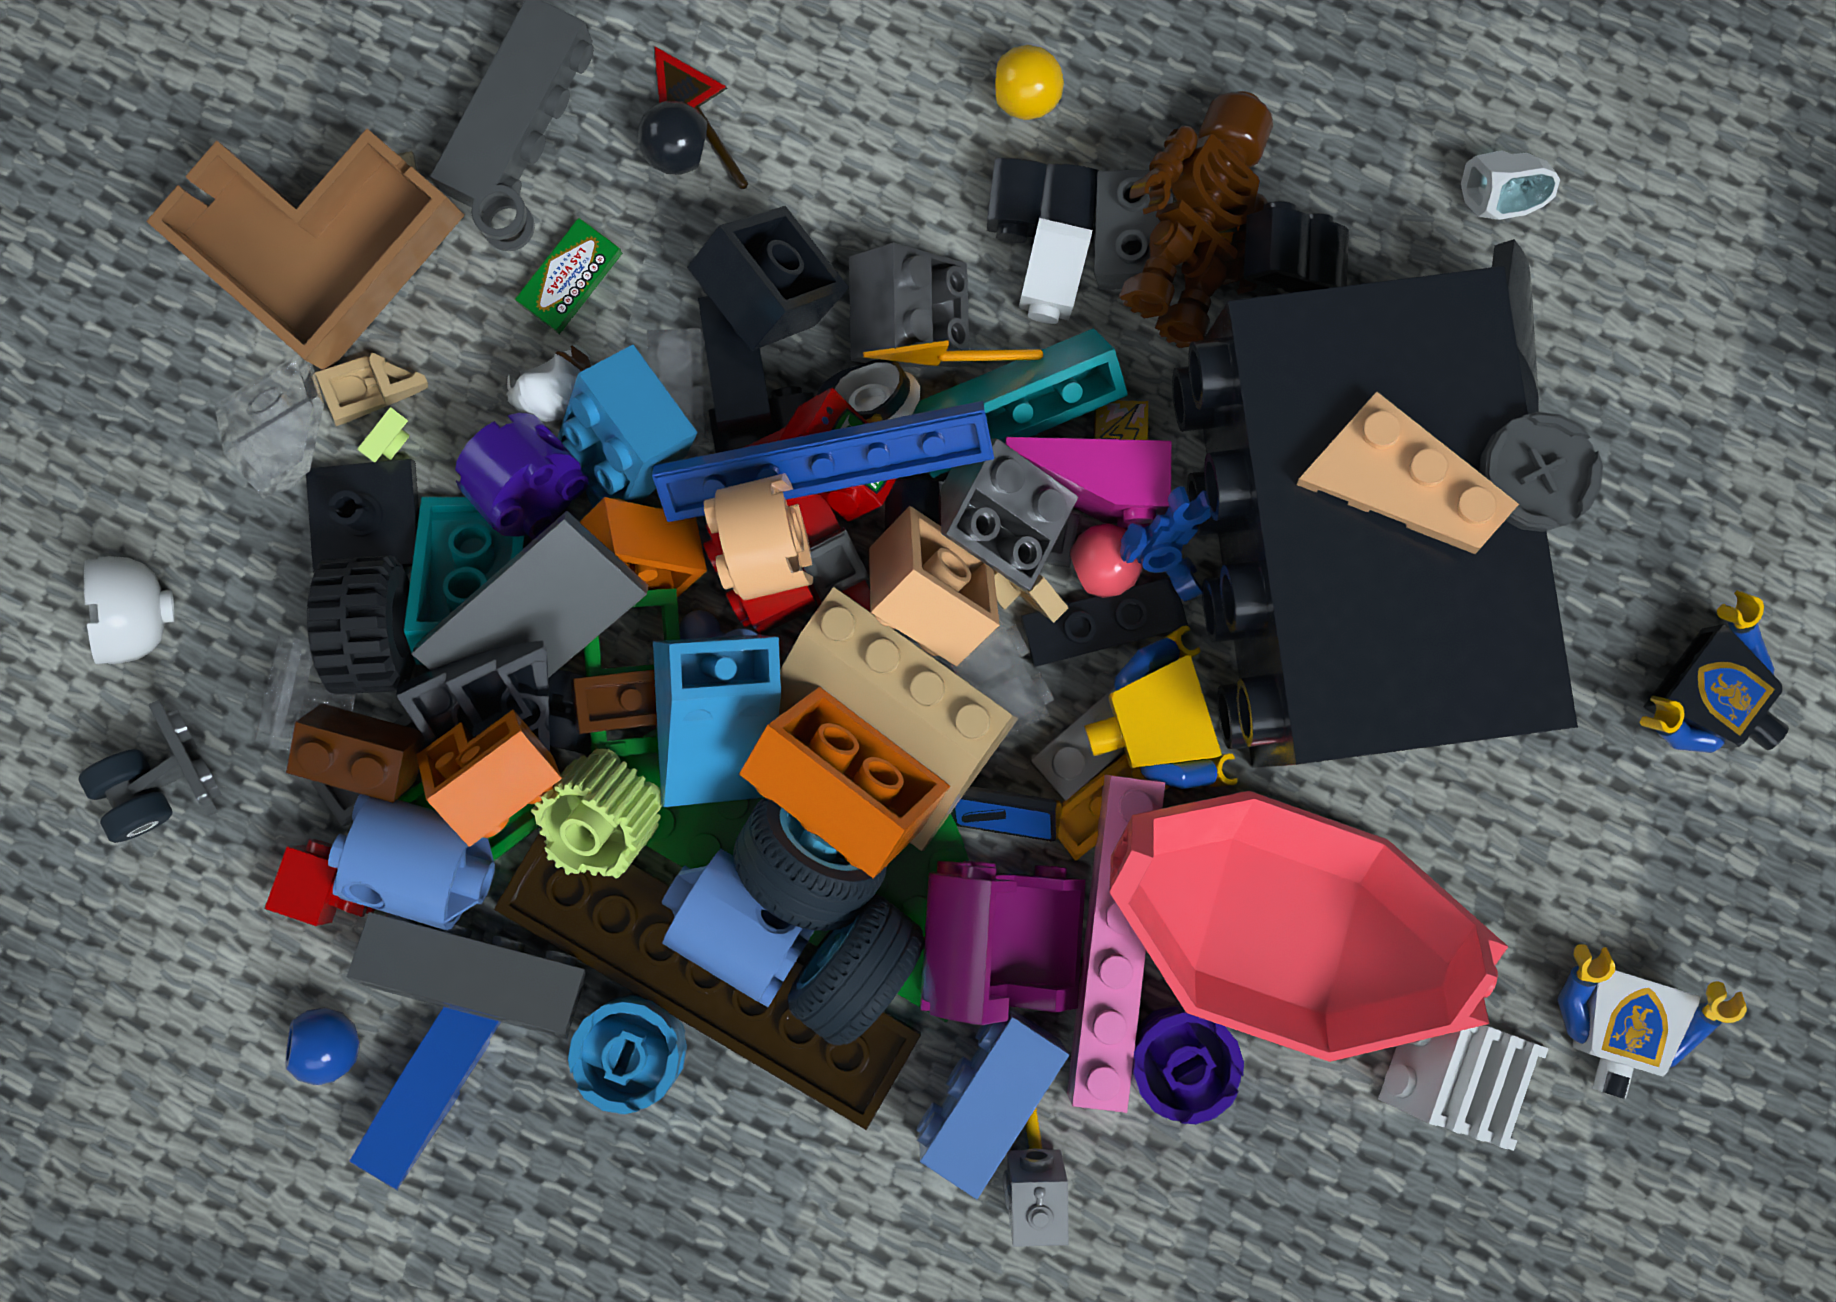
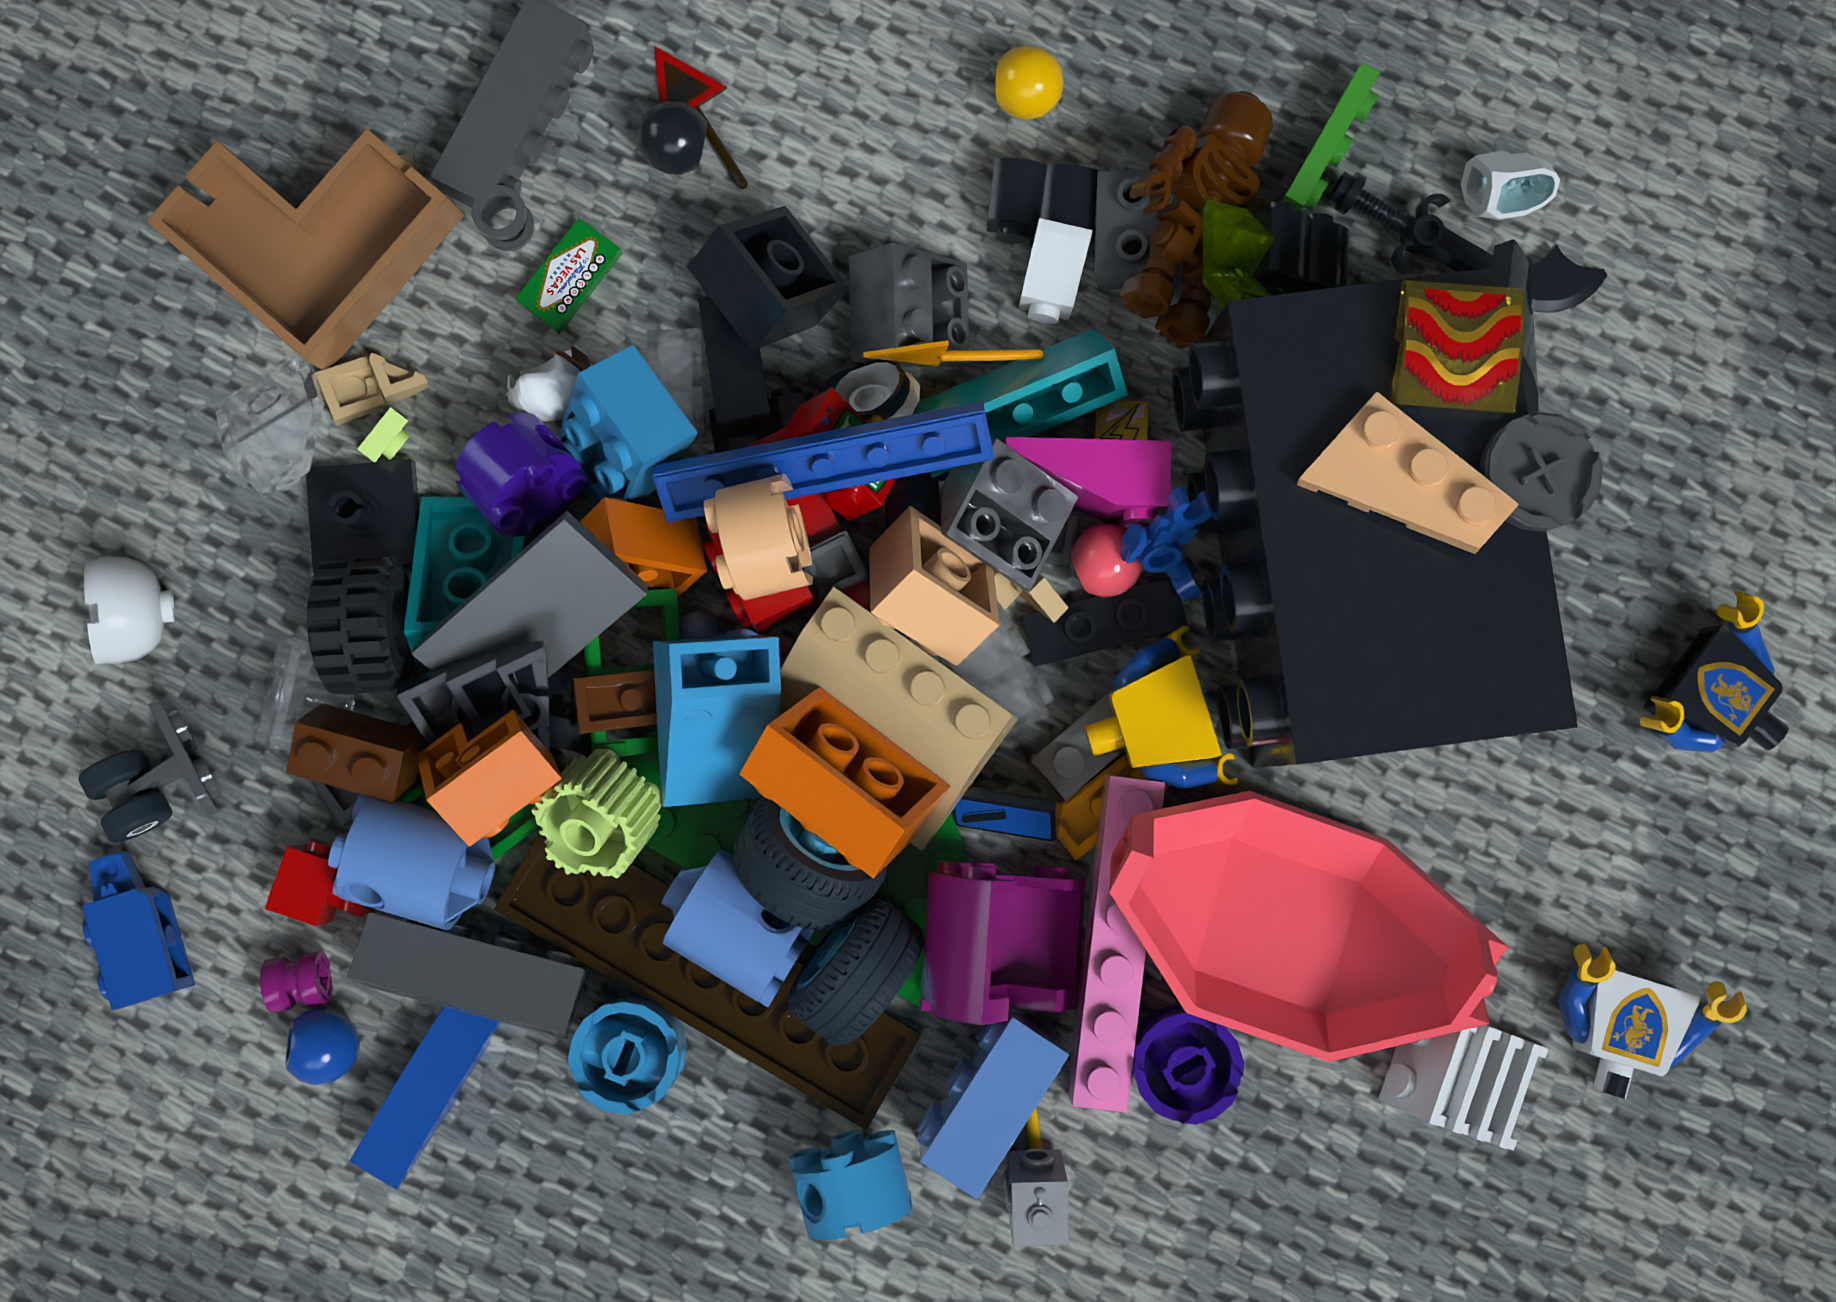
(133, 935): none -> blue hinge
(297, 981): none -> magenta wheel
(851, 1184): none -> dark azure brick
(1232, 251): none -> clear neon green slope
(1332, 140): none -> bright green plate
(1459, 346): none -> slope
(1554, 279): none -> black sword

